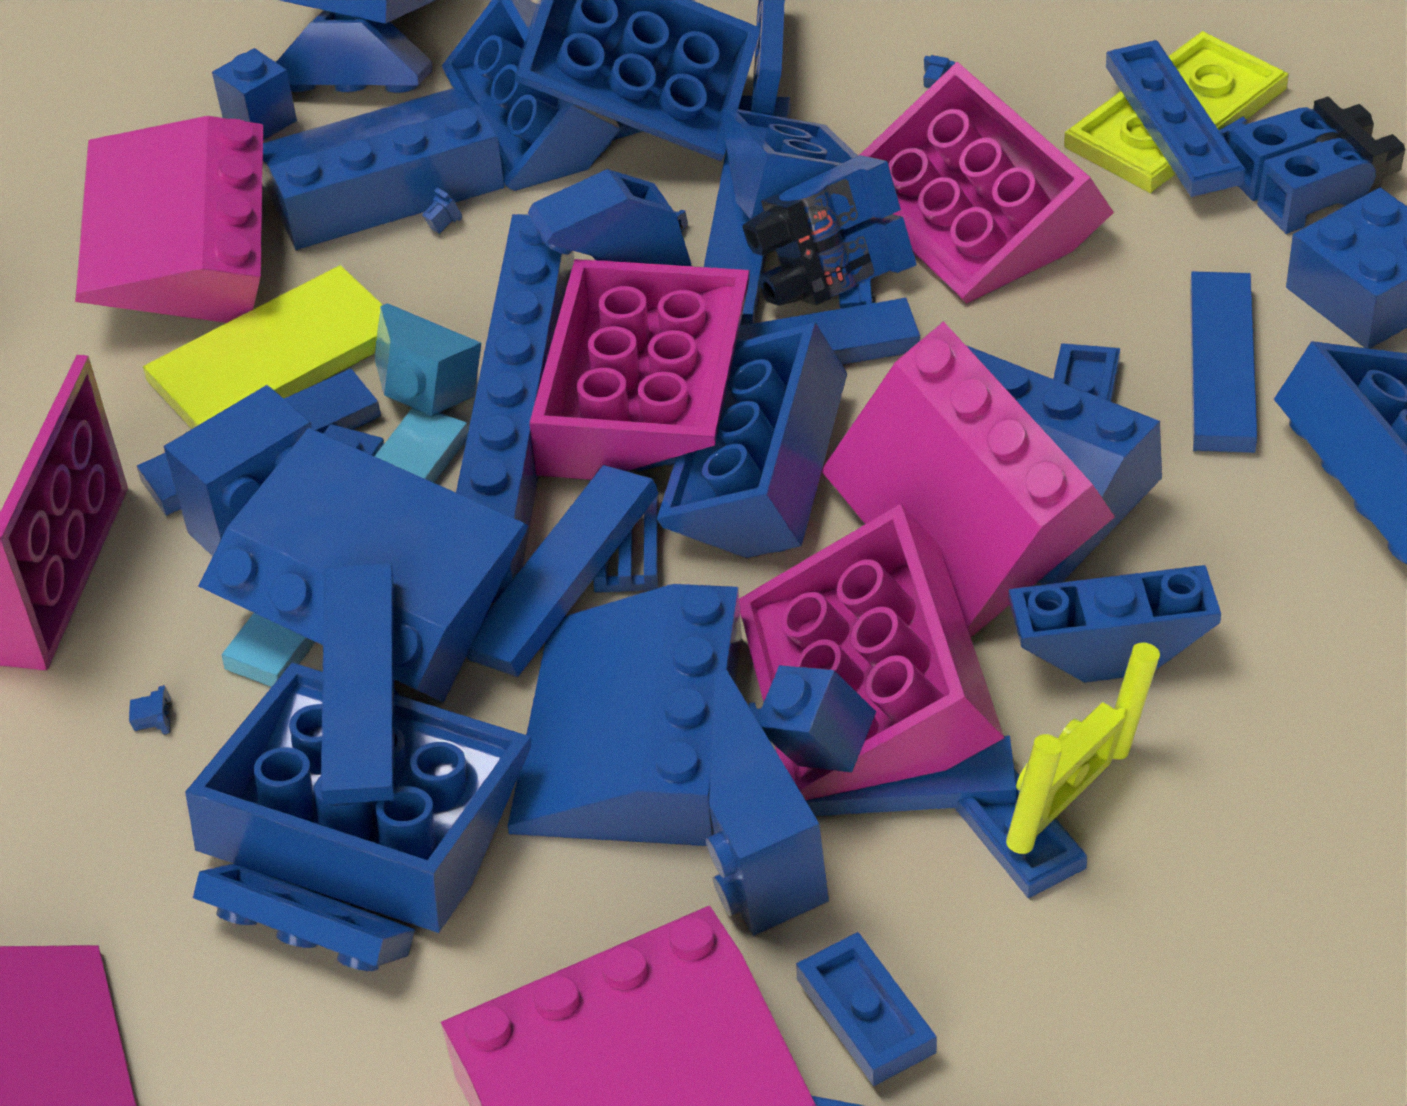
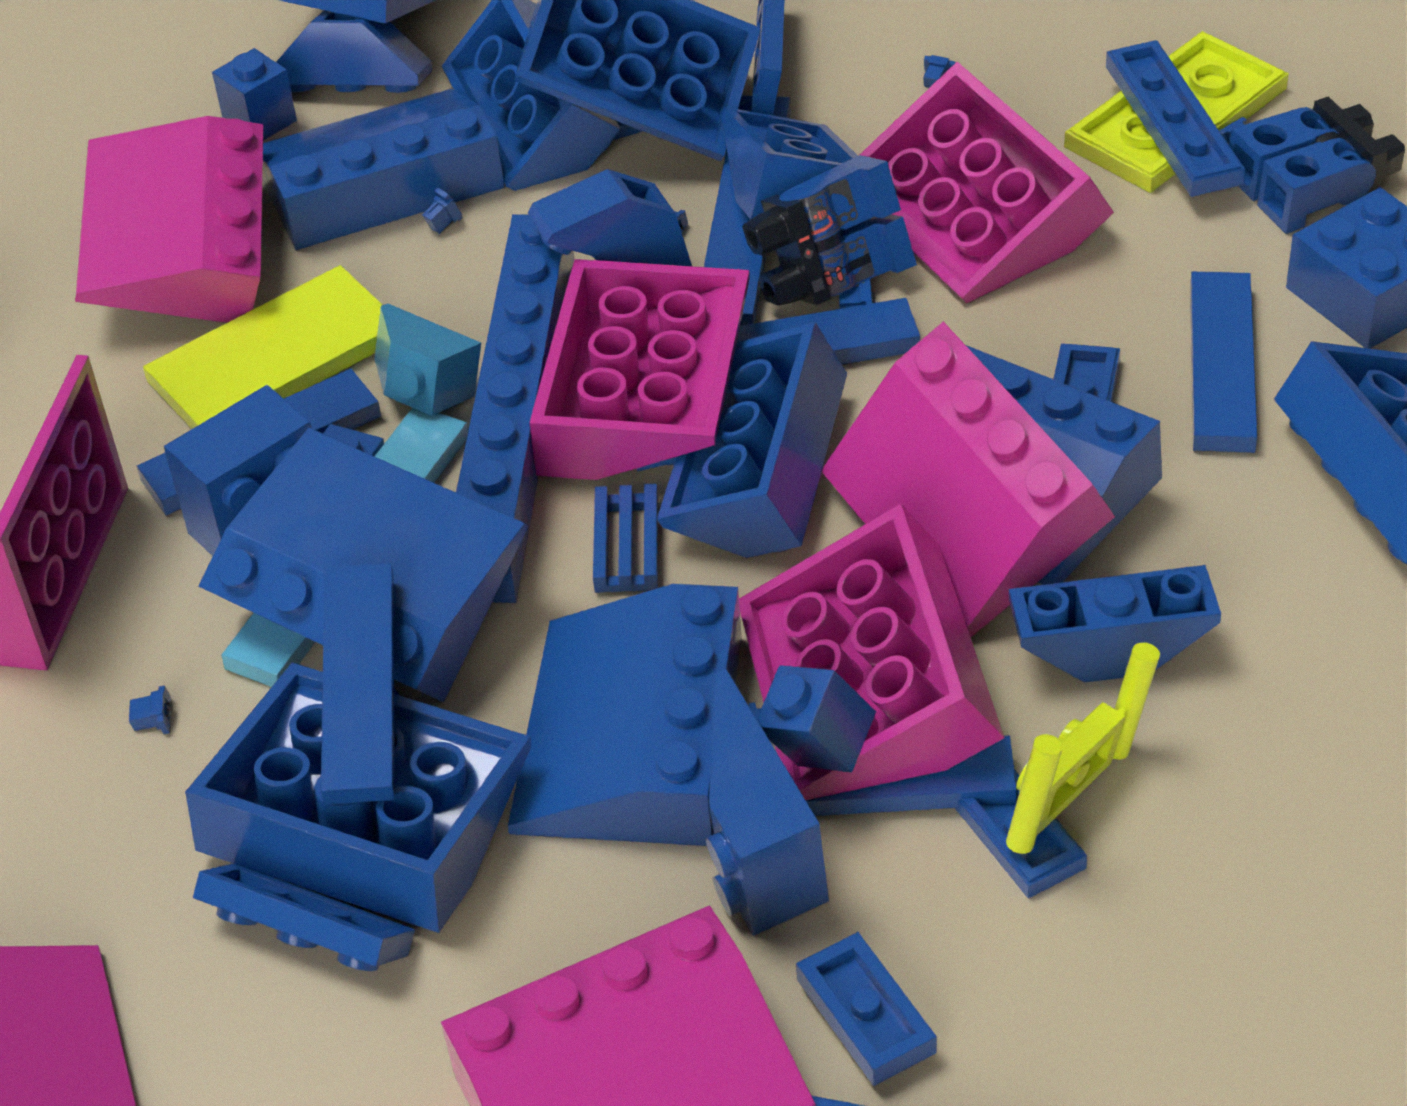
(561, 569): blue tile -> none

